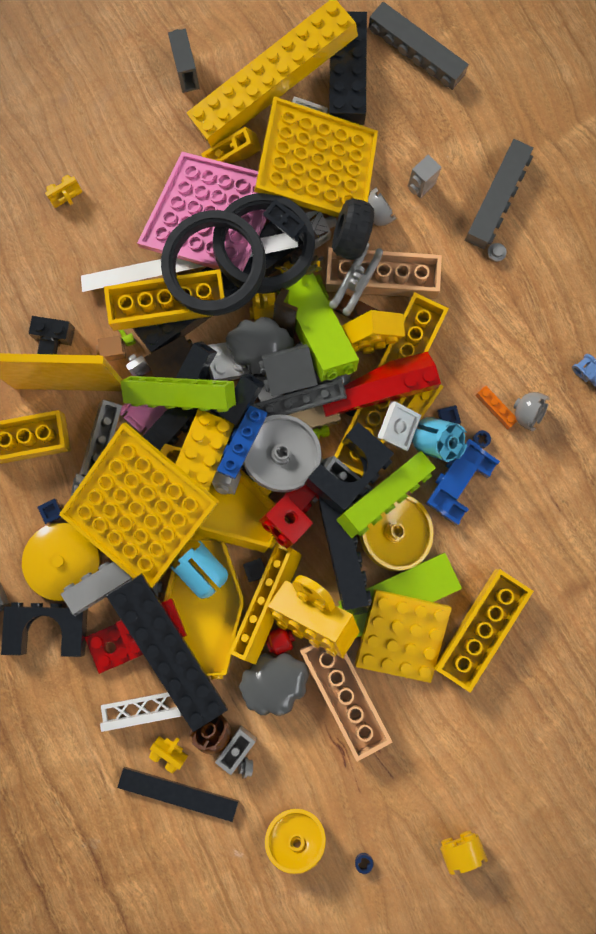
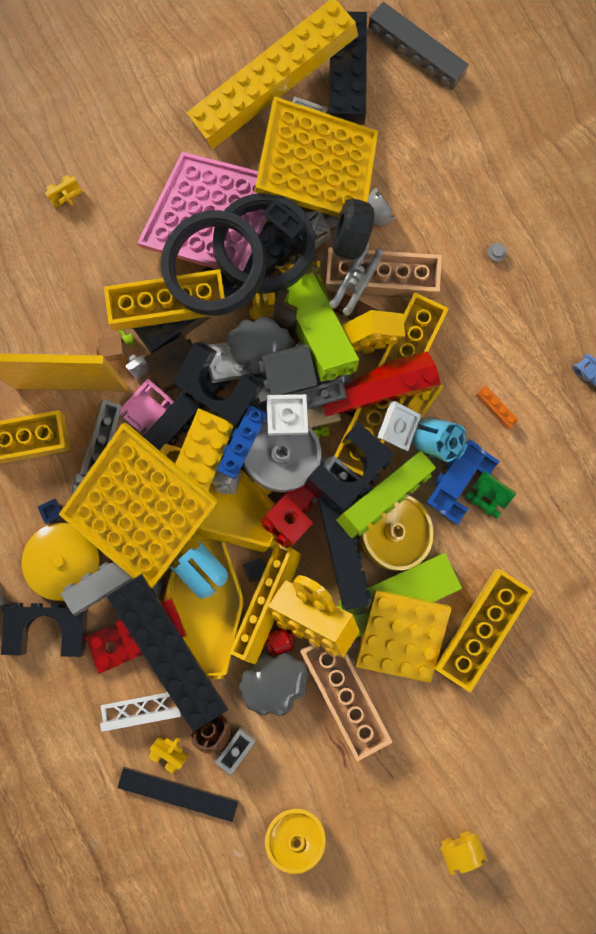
(51, 334): black brick -> none
(153, 268): white sticker -> none
(178, 393): lime brick -> none
(184, 60): dark grey brick -> none
(235, 147): yellow slope -> none
(246, 768): light grey plate -> none
(287, 415): none -> white plate
(369, 865): dark blue bush -> none
(424, 176): light grey brick -> none
(449, 414): dark blue tile -> none
(487, 438): dark blue bush -> none
(492, 489): none -> green plate
(499, 193): dark grey brick -> none
(531, 409): light grey cylinder -> none

